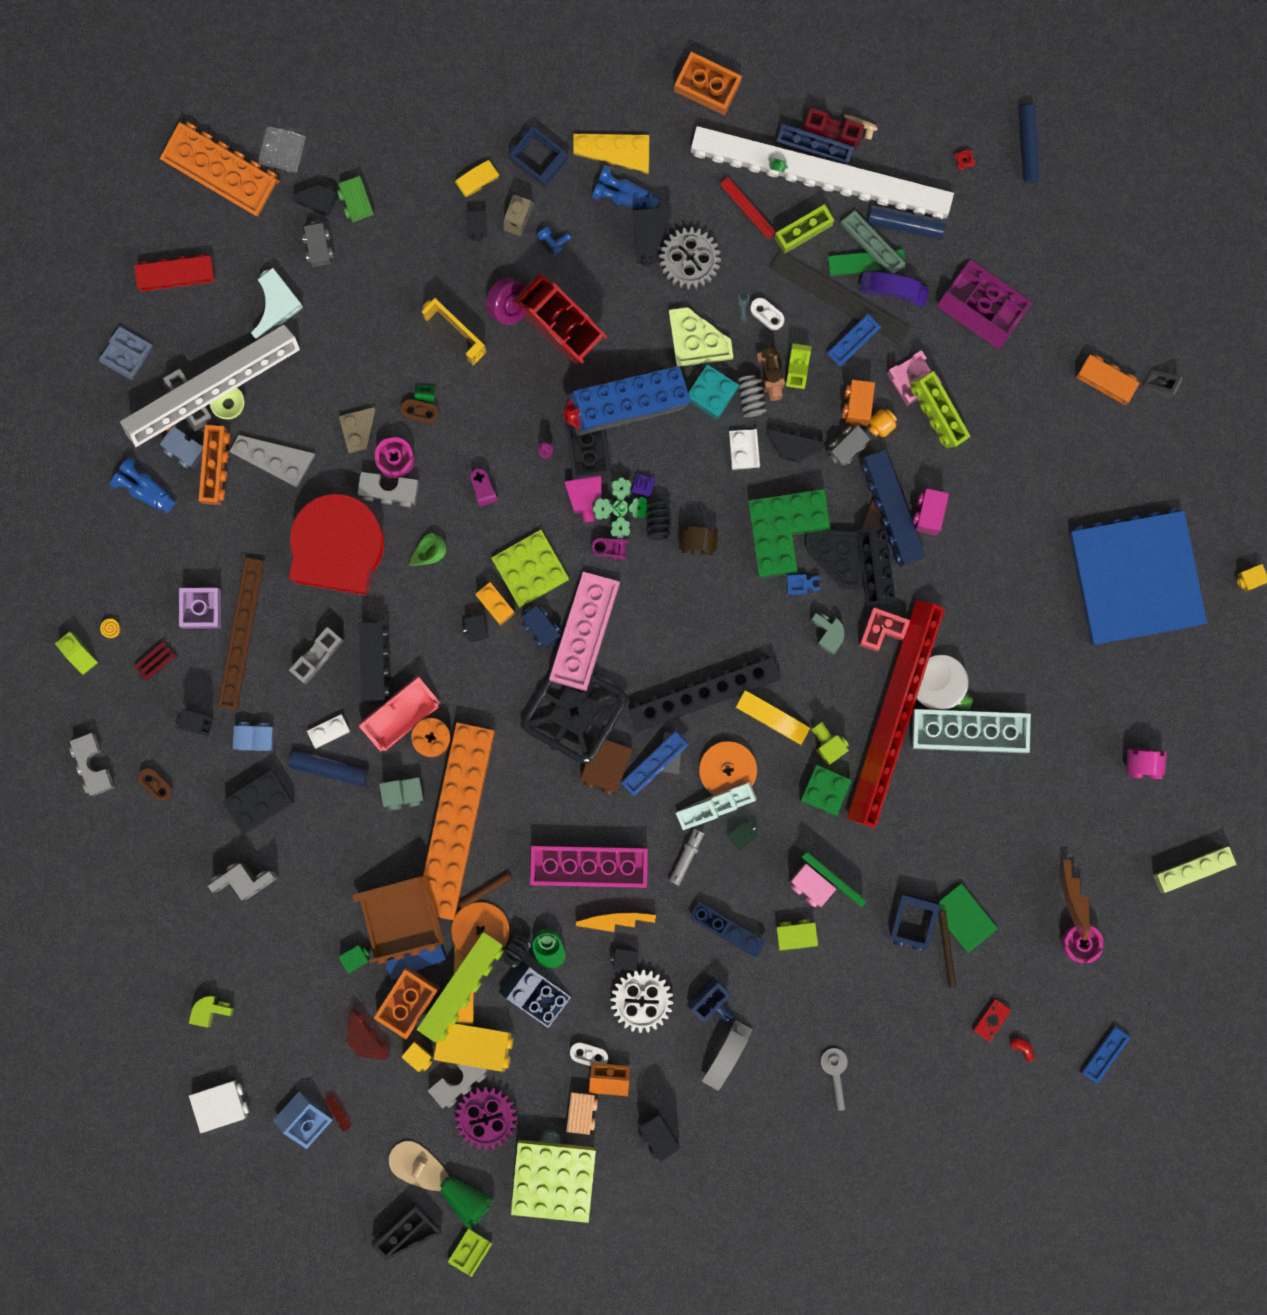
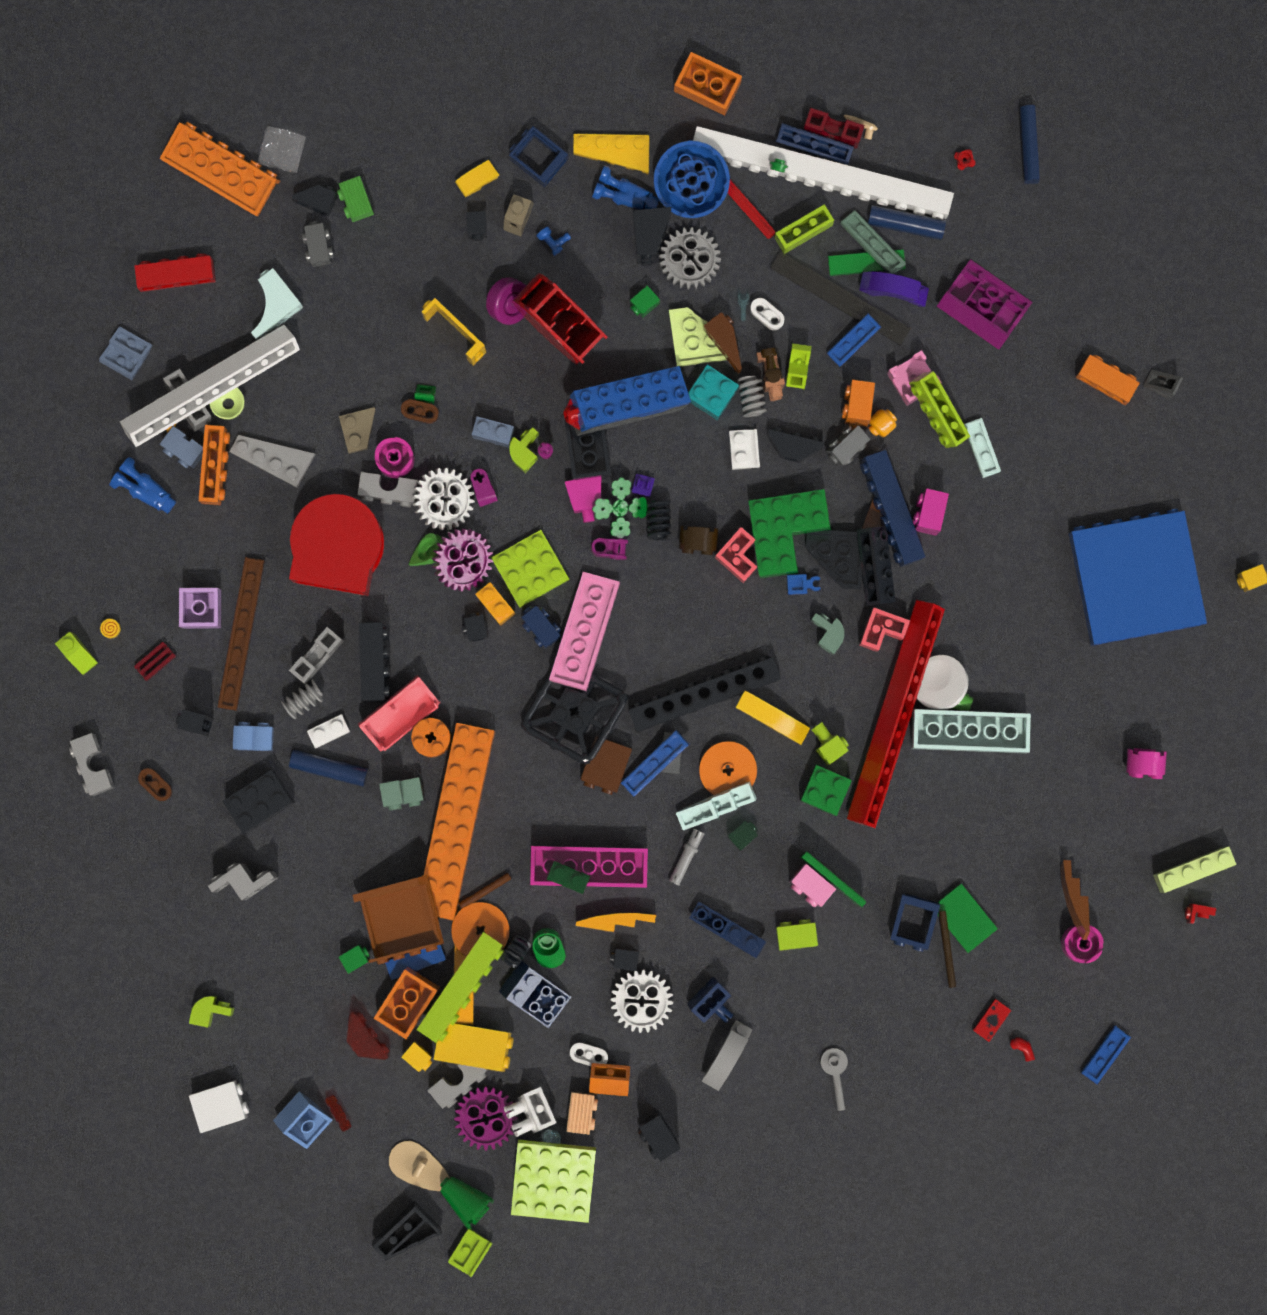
(303, 700): none -> light grey piece
(459, 501): none -> white gear
(459, 542): none -> magenta gear
(493, 432): none -> sand blue brick
(519, 451): none -> lime brick
(536, 1111): none -> white brick
(568, 877): none -> dark green brick
(644, 302): none -> green brick
(685, 157): none -> blue brick
(723, 336): none -> reddish brown slope
(733, 556): none -> coral brick
(982, 448): none -> light aqua tile
(1203, 912): none -> red bracket

